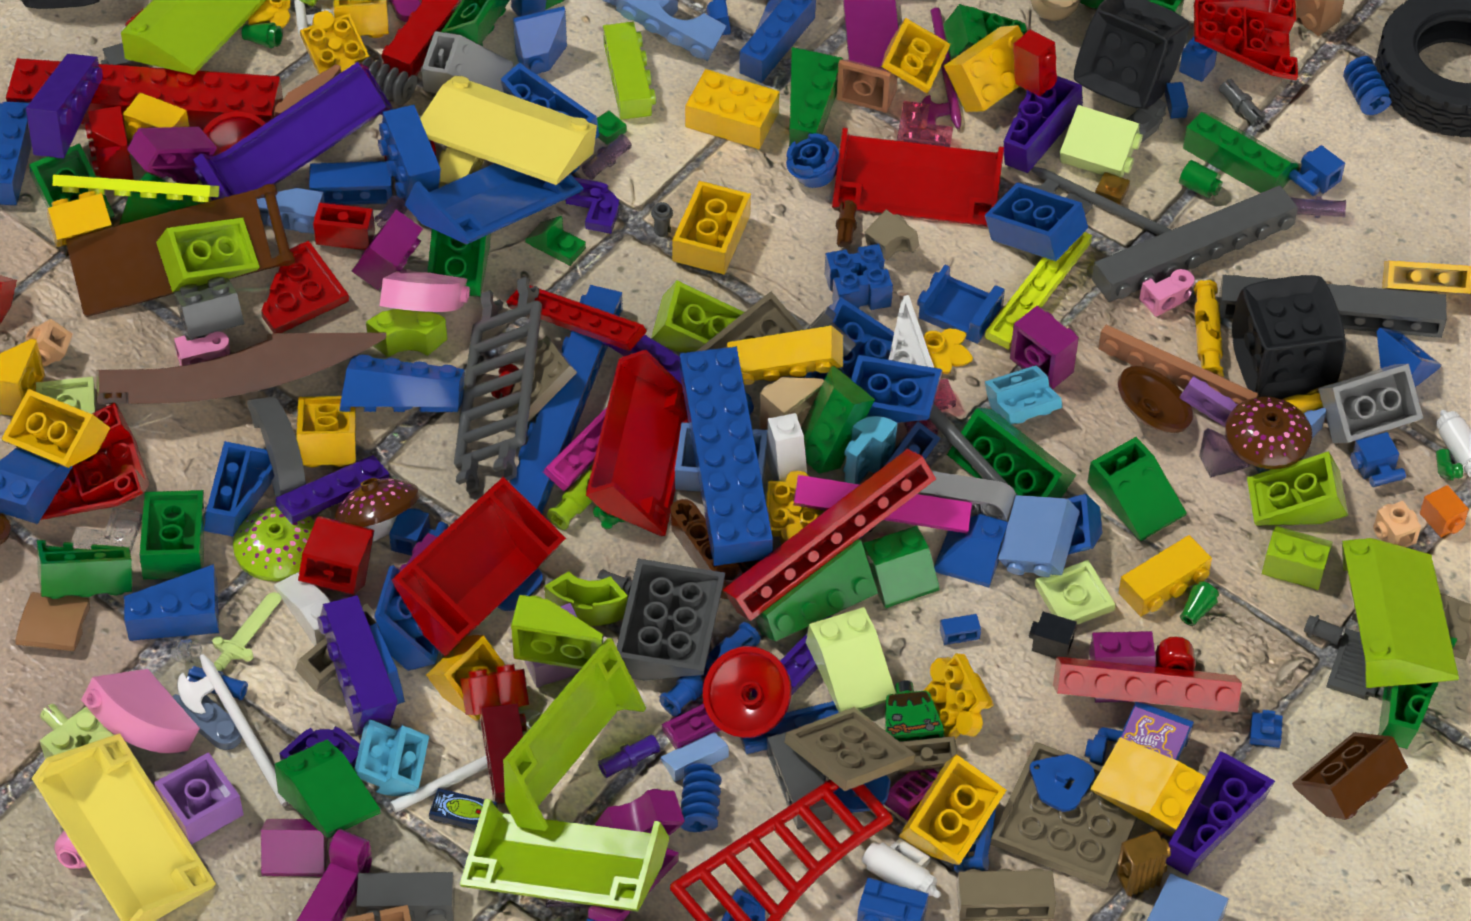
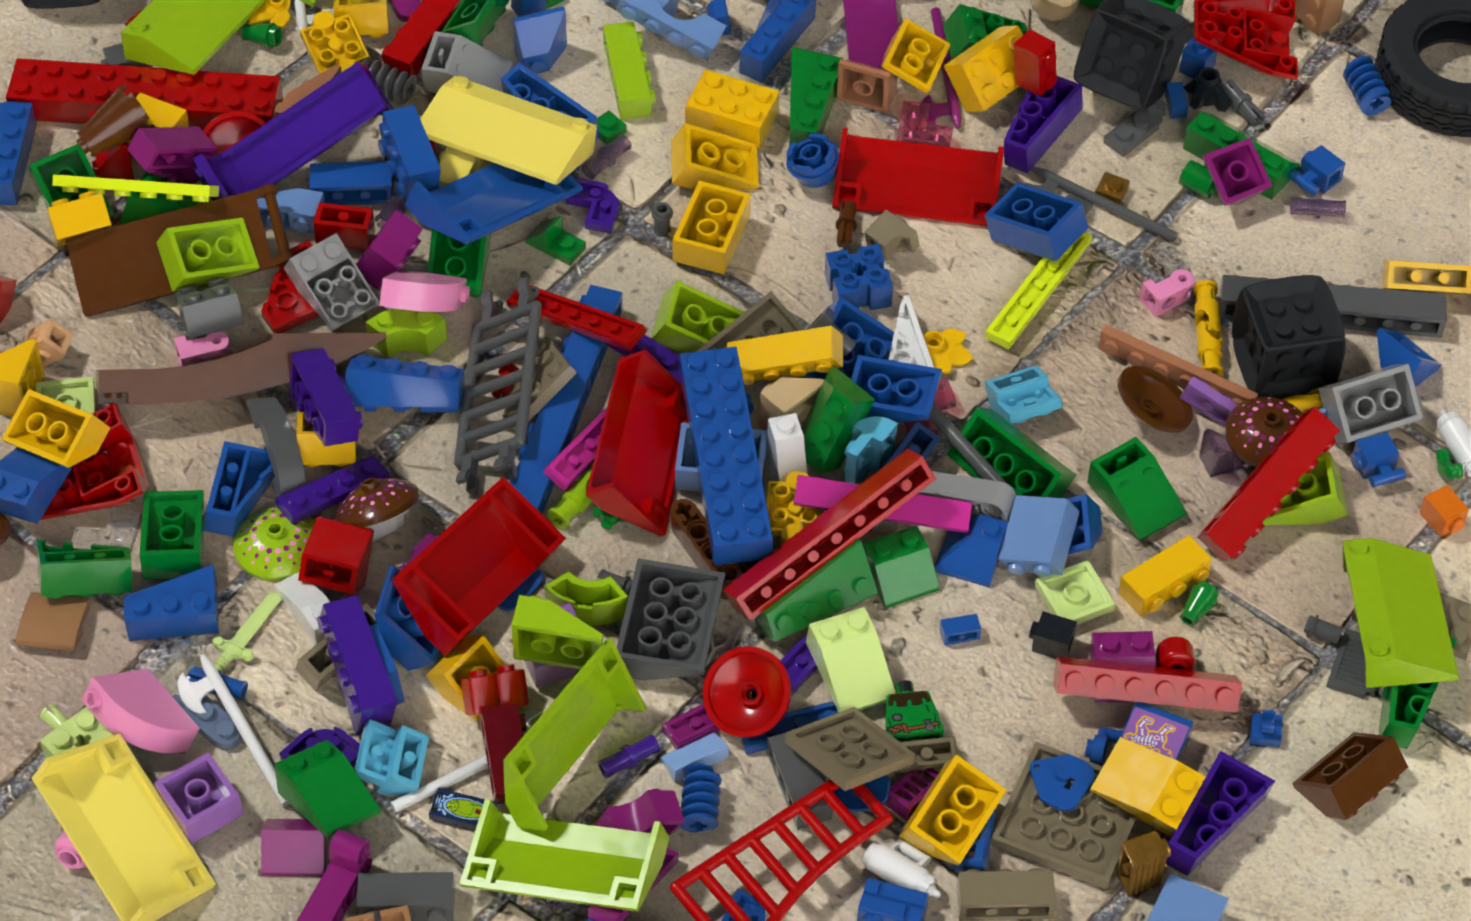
(61, 104): dark purple wedge -> none
(113, 123): none -> reddish brown cone
(323, 397): none -> dark purple wedge
(331, 282): none -> light grey slope
(410, 529): blue brick -> none
(691, 687): blue piece -> none
(713, 158): none -> yellow slope
(958, 695): yellow piece -> none
(959, 305): blue panel -> none
(1045, 343): magenta brick -> none
(1100, 142): yellowish green brick -> none
(1195, 243): dark grey brick -> none
(1207, 90): none -> black rock
(1237, 172): none -> magenta slope
(1268, 484): none -> red brick
(1296, 557): lime slope -> none
(1397, 524): light nougat brick -> none

